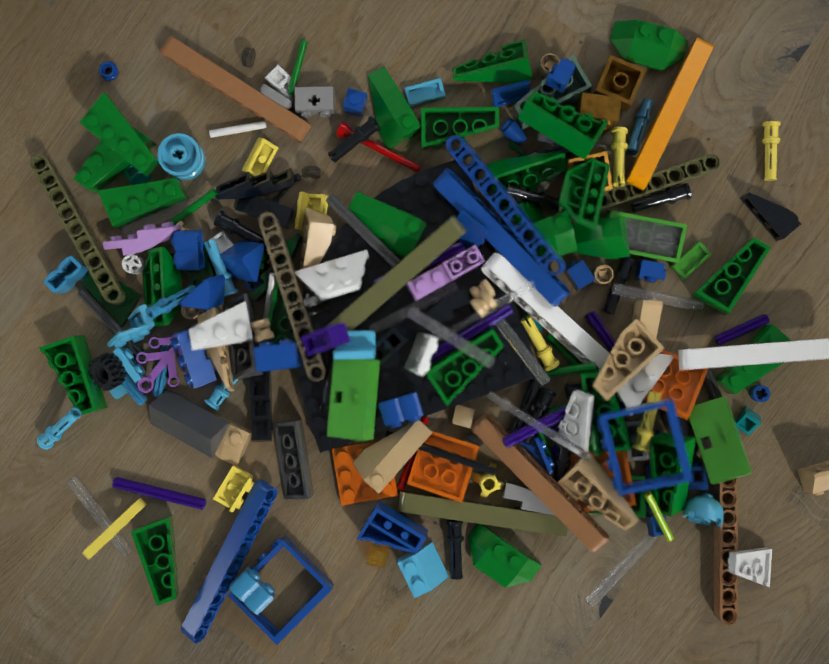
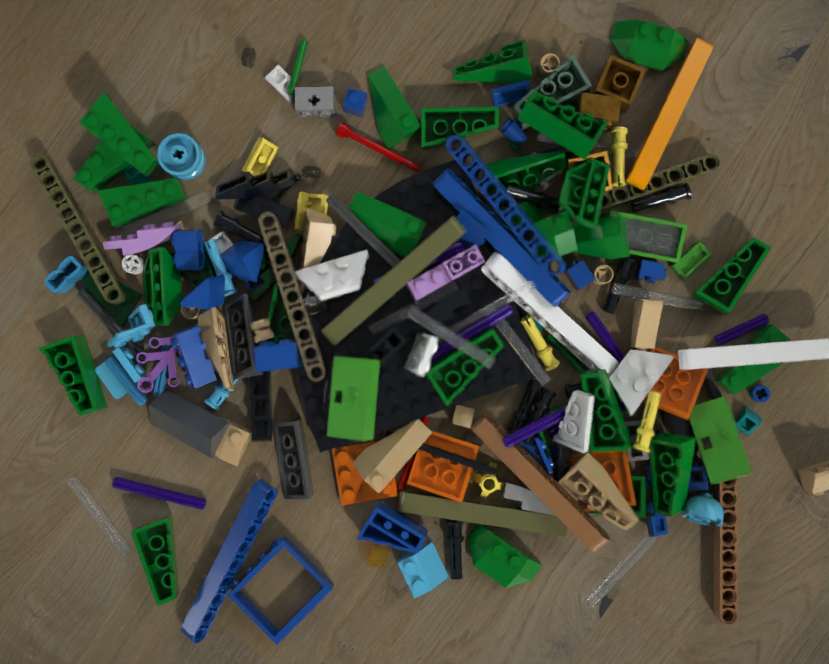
(55, 432): medium azure pin -> none
(104, 67): blue plate -> none
(106, 371): black tyre -> none
(113, 529): light yellow beam -> none
(155, 310): dark azure pin -> none
(194, 206): green bar -> none
(223, 329): white wing -> none
(233, 488): light yellow bracket -> none
(235, 89): medium nougat beam -> none
(238, 129): white bar -> none
(252, 590): dark azure brick -> none
(270, 289): white bar -> none
(275, 96): light grey beam -> none
(325, 339): dark purple brick -> none
(361, 135): black pin -> none
(361, 346): medium azure panel -> none
(401, 409): blue brick -> none
(425, 92): medium azure tile -> none
(484, 285): tan wheel -> none
(484, 303): tan wheel -> none
(506, 405): clear bar -> none
(561, 74): blue brick -> none
(572, 369): green bar -> none
(595, 442): green helmet -> none
(629, 355): tan wedge -> none
(642, 118): dark azure pin -> none
(652, 483): blue window -> none
(658, 515): lime bar -> none
(752, 564): white wing -> none
(770, 174): light yellow pin -> none
(775, 218): black slope -> none

